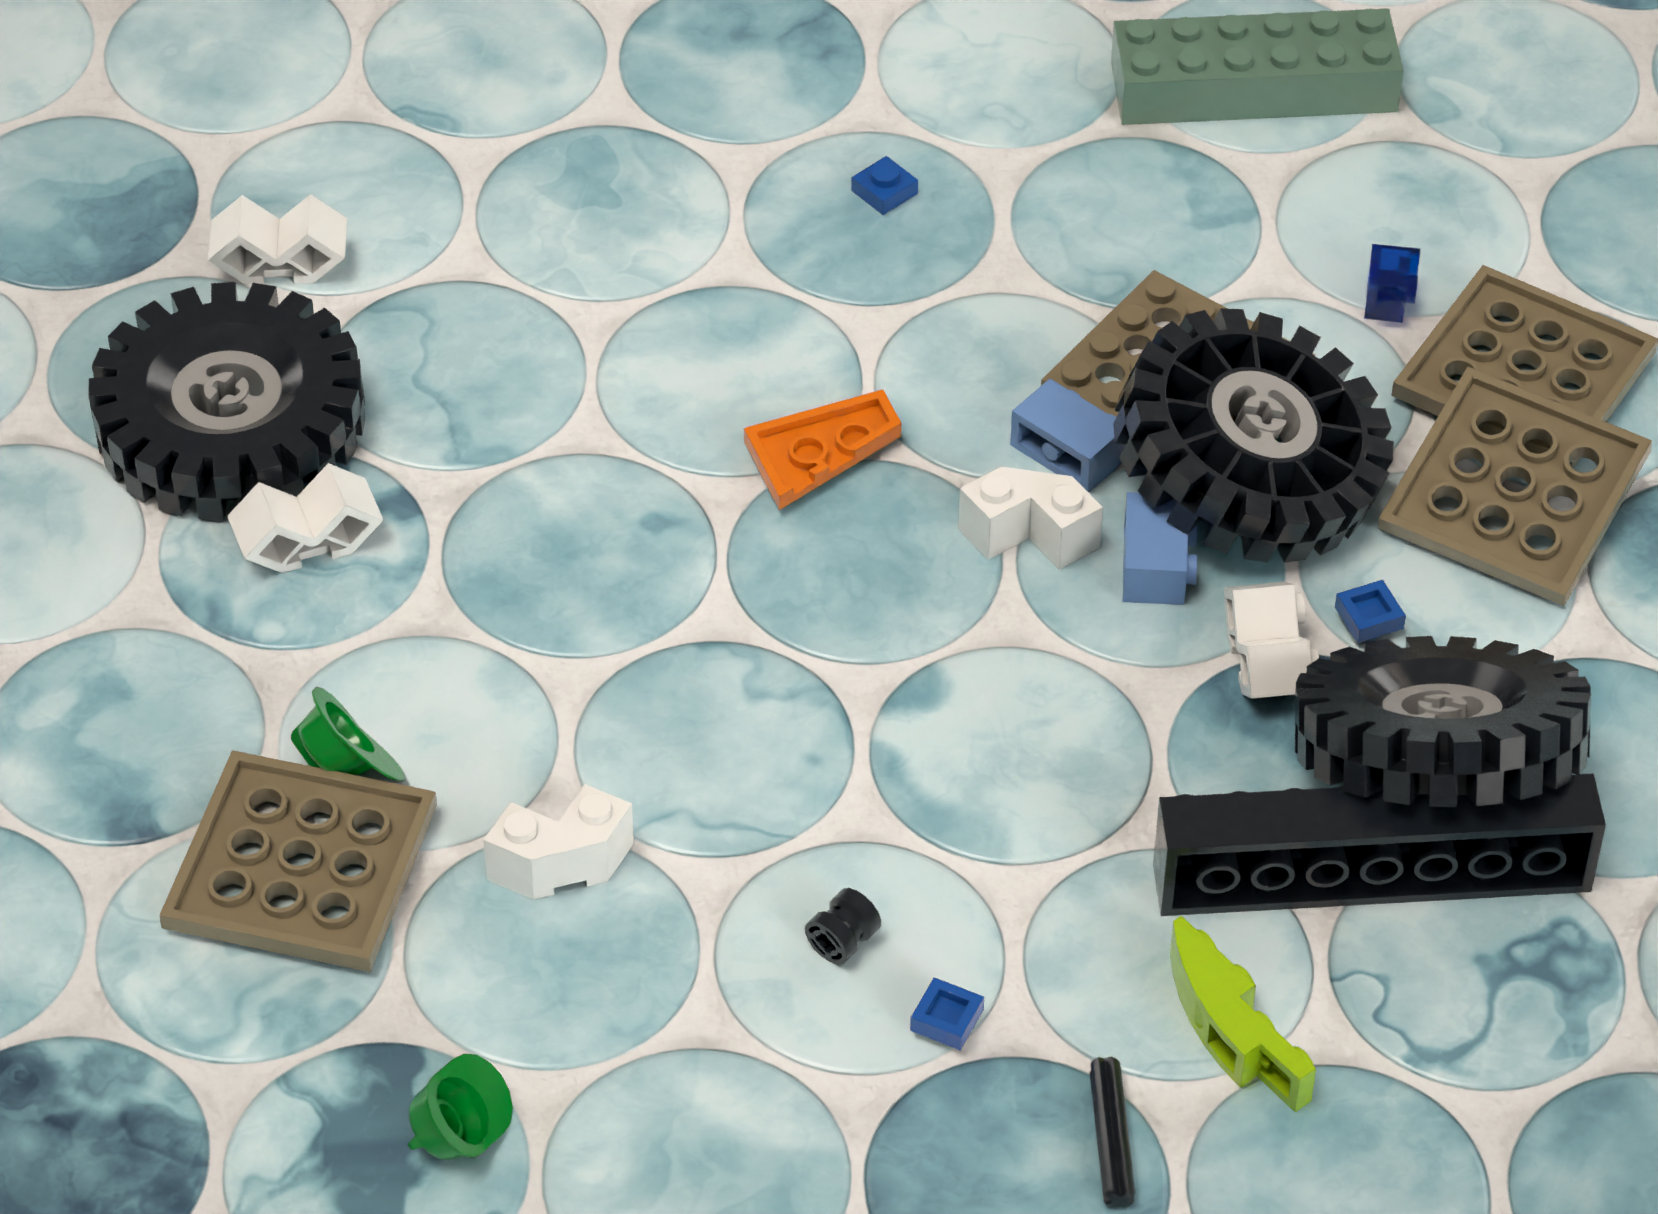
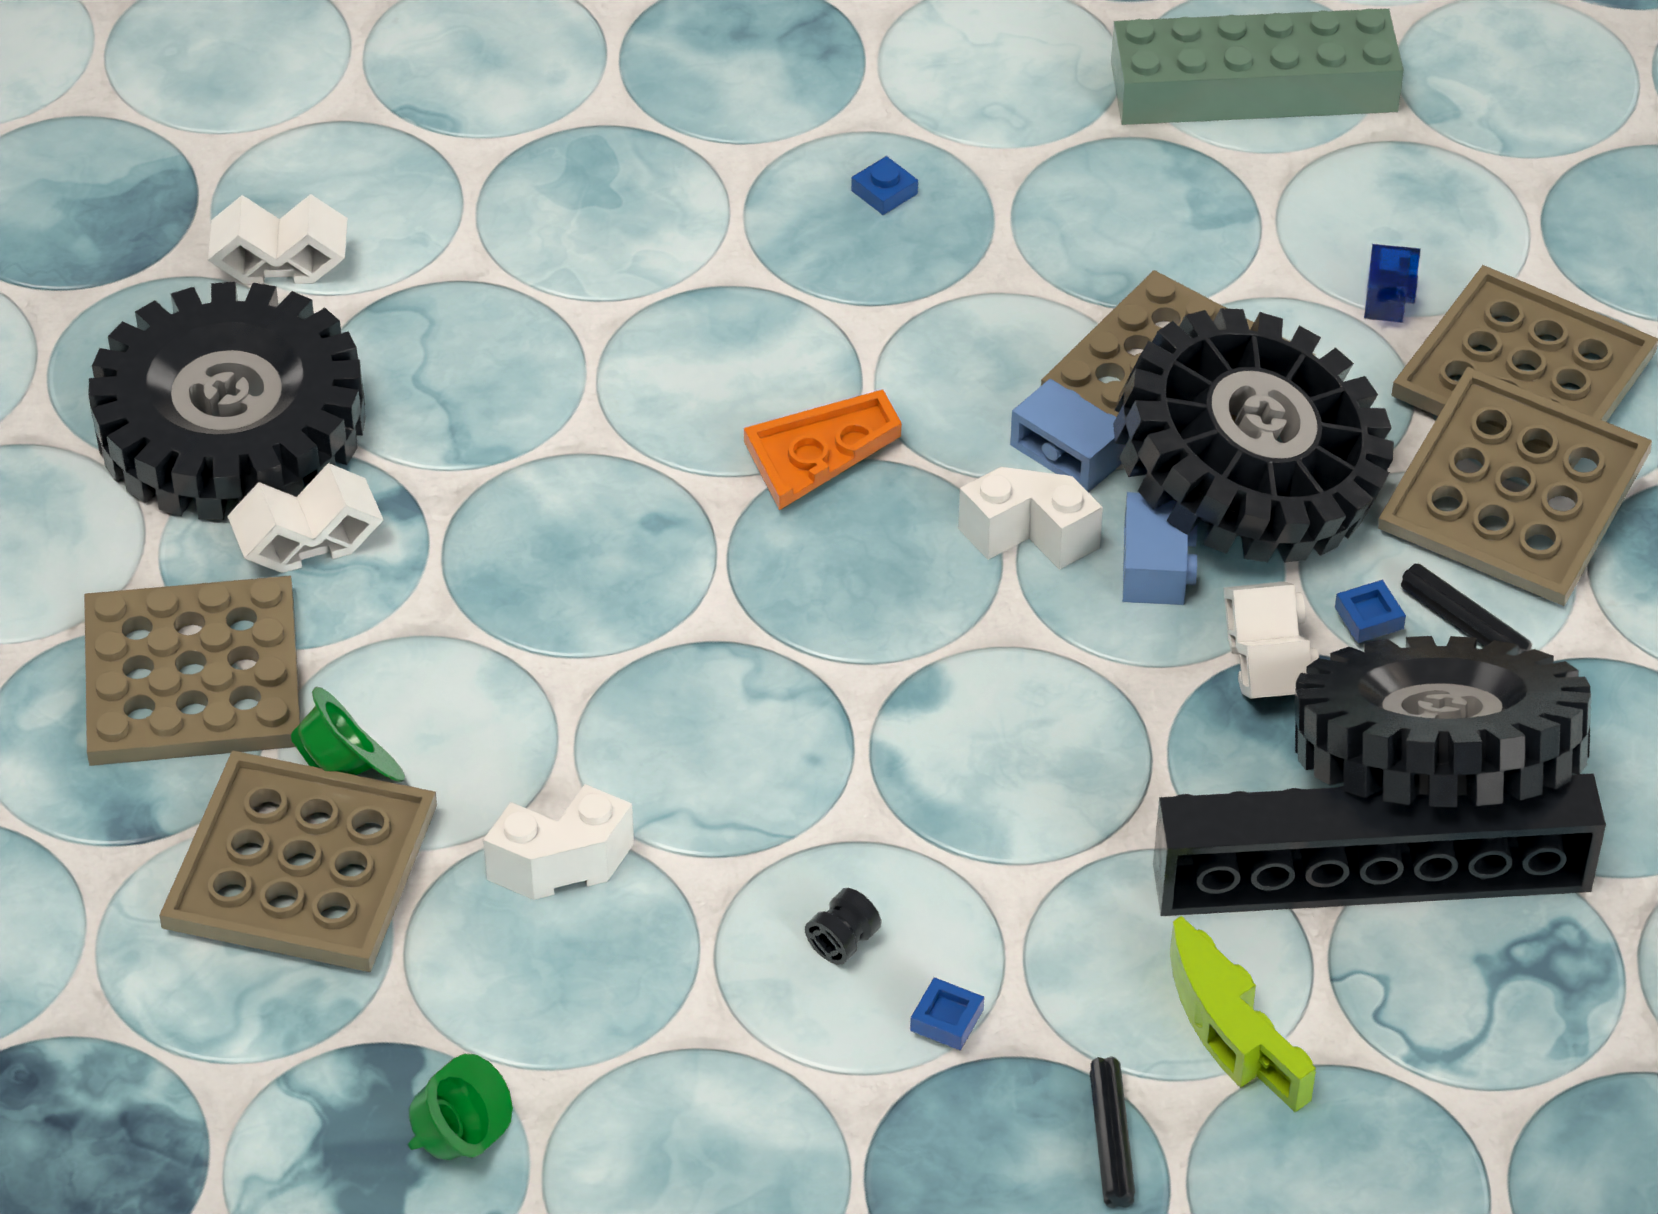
(165, 651): none -> dark tan piece
(1459, 608): none -> black axle

